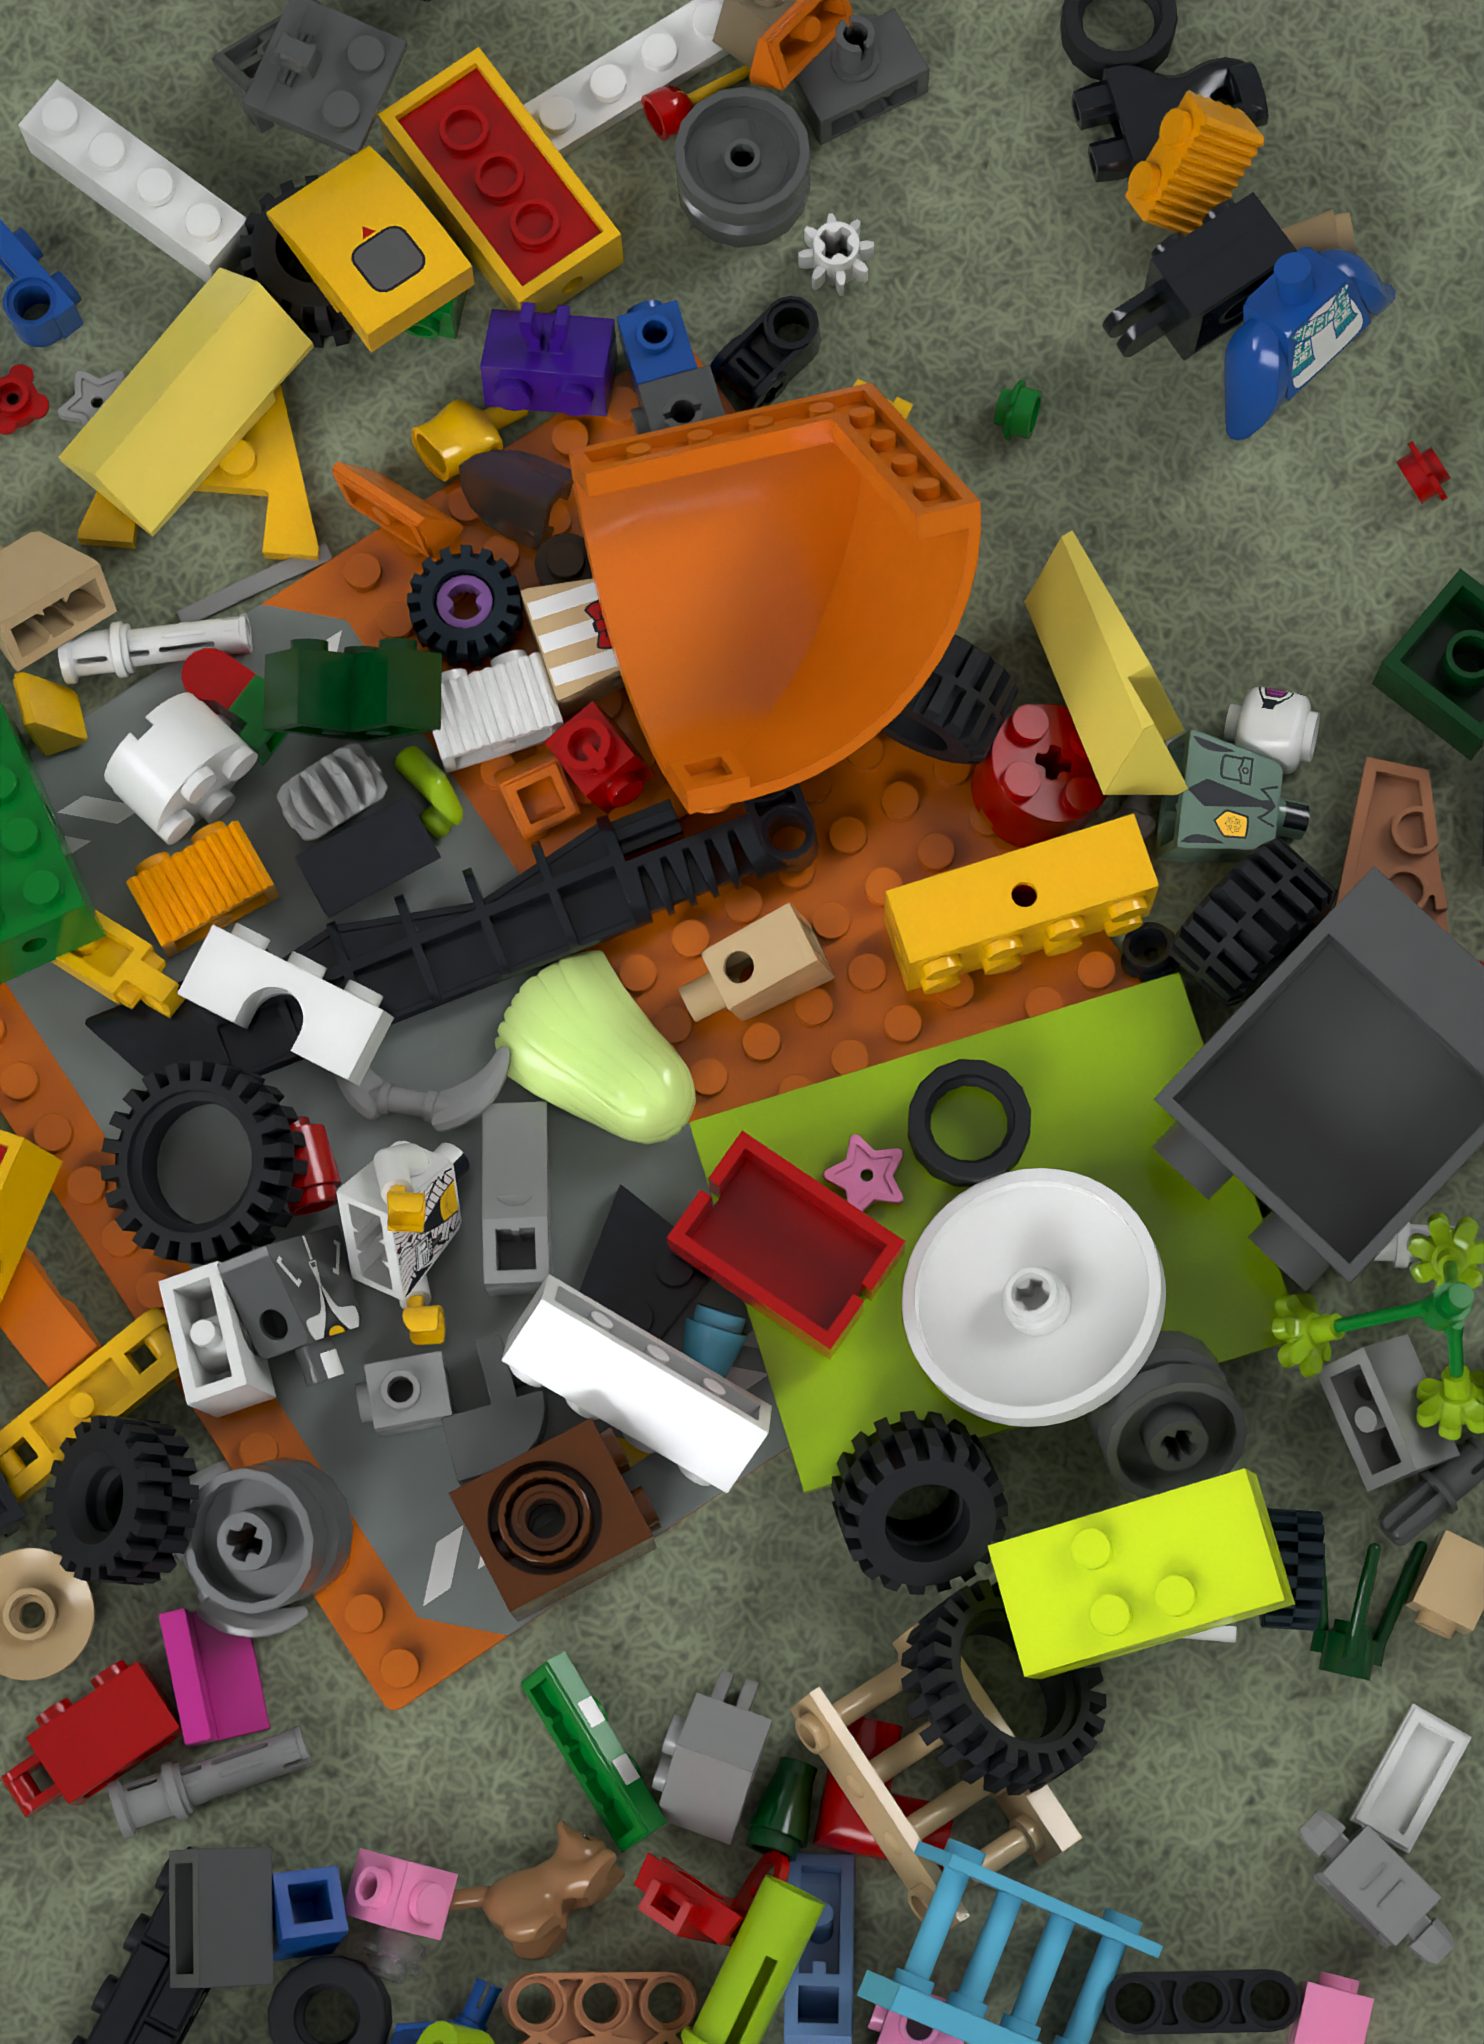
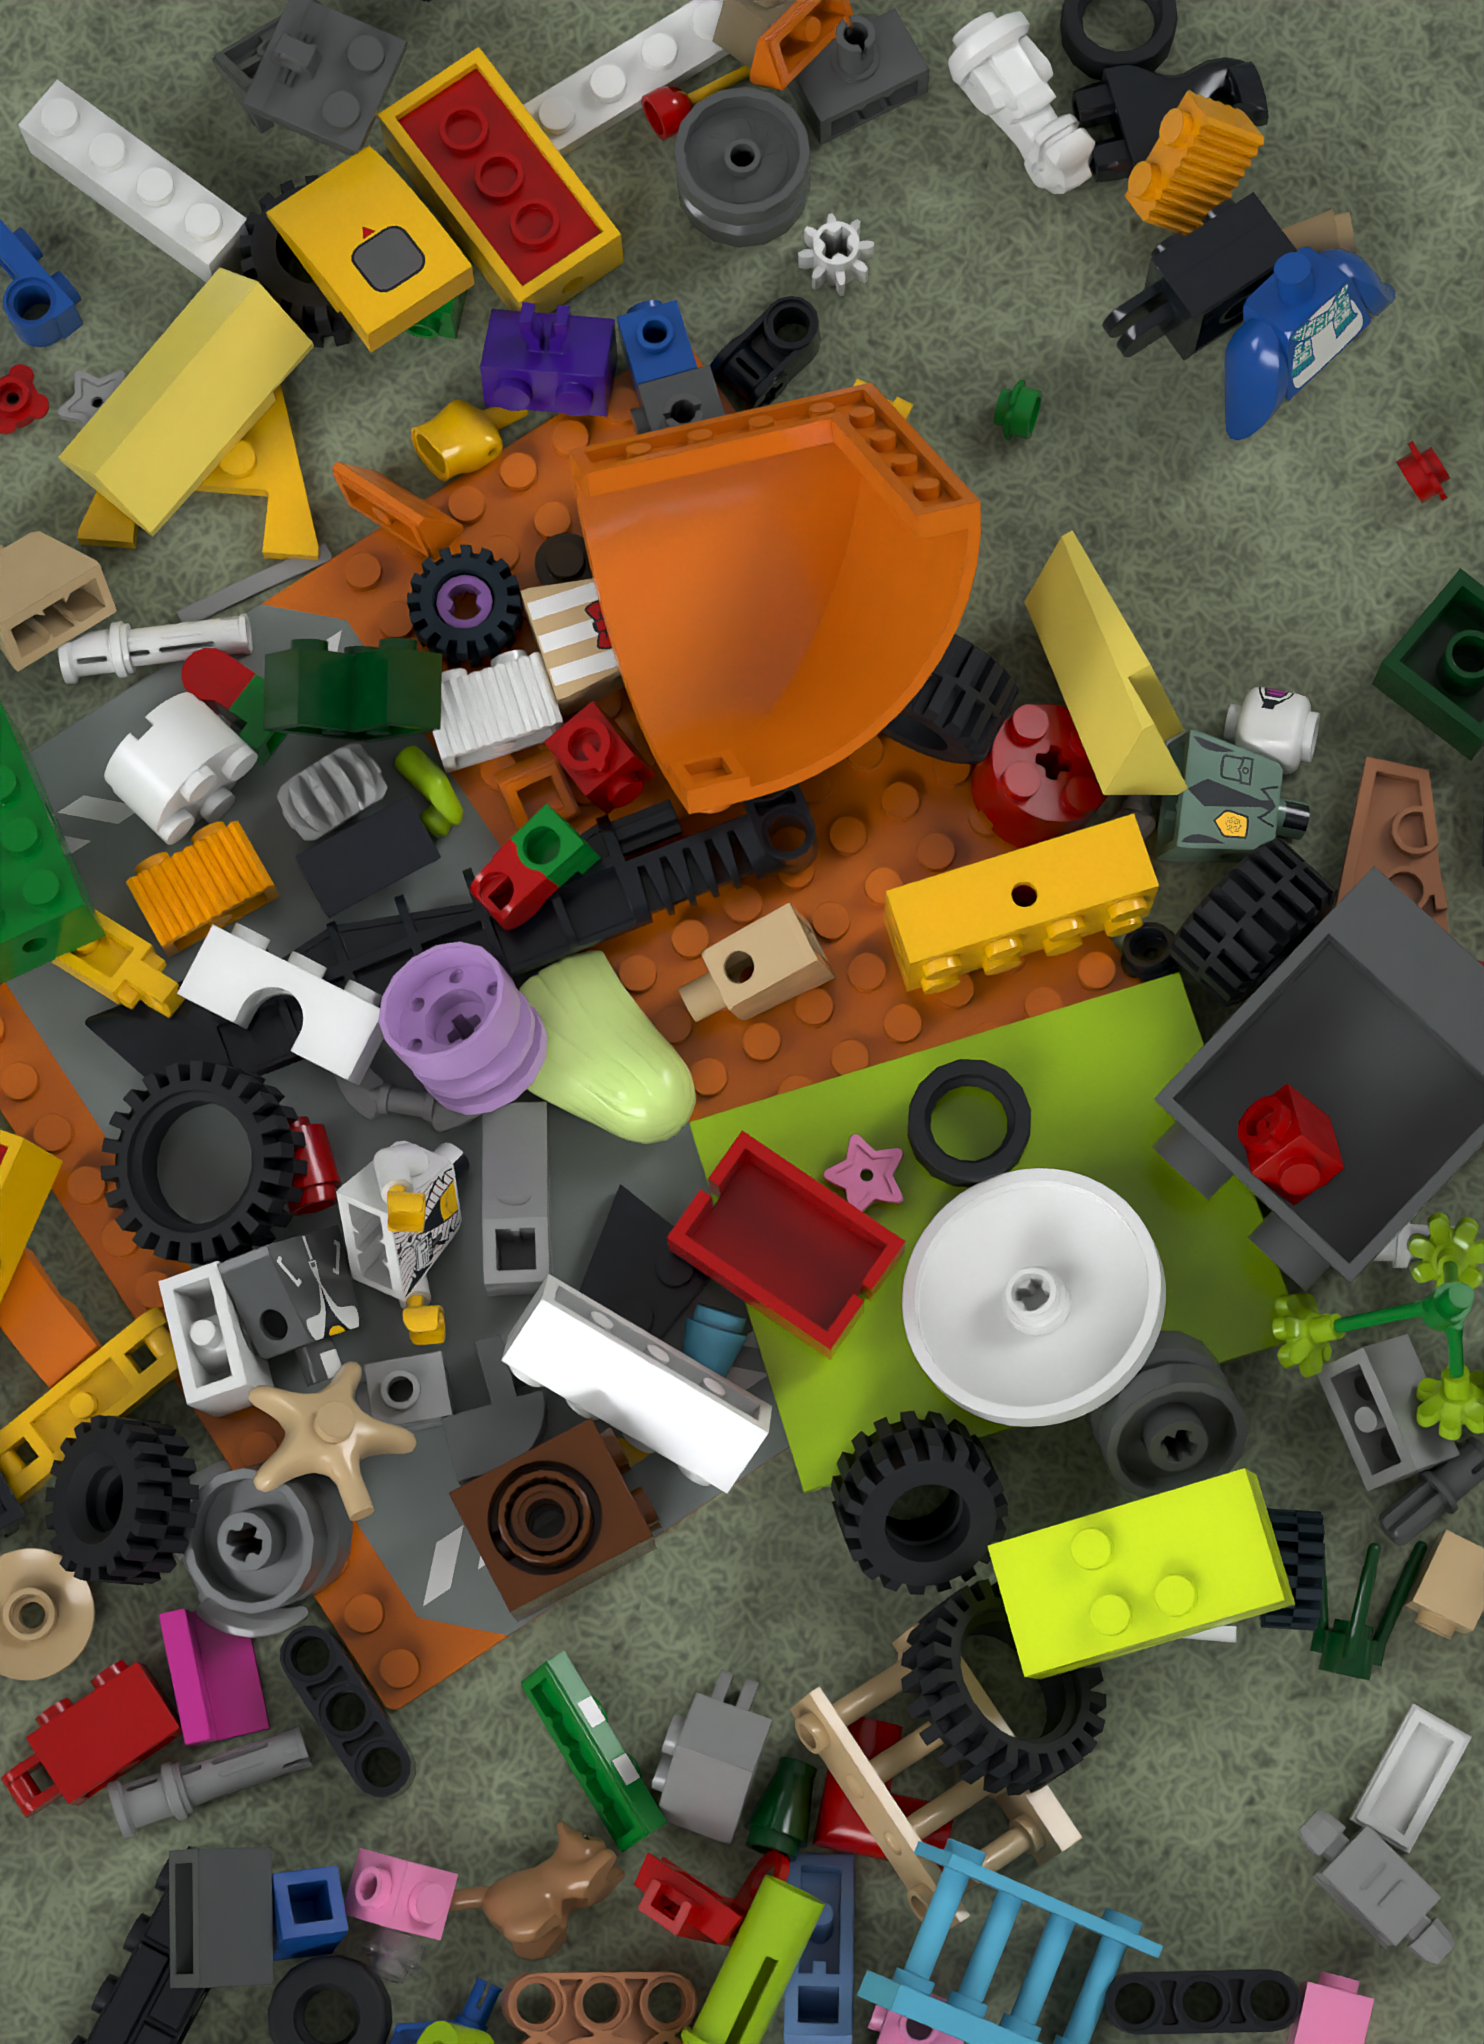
(49, 713): yellow slope -> none
(324, 1689): none -> black beam
(327, 1437): none -> tan animal
(463, 1028): none -> lavender wheel
(515, 492): clear smoke brick -> none
(531, 868): none -> leg
(1008, 82): none -> white animal
(1290, 1144): none -> red brick

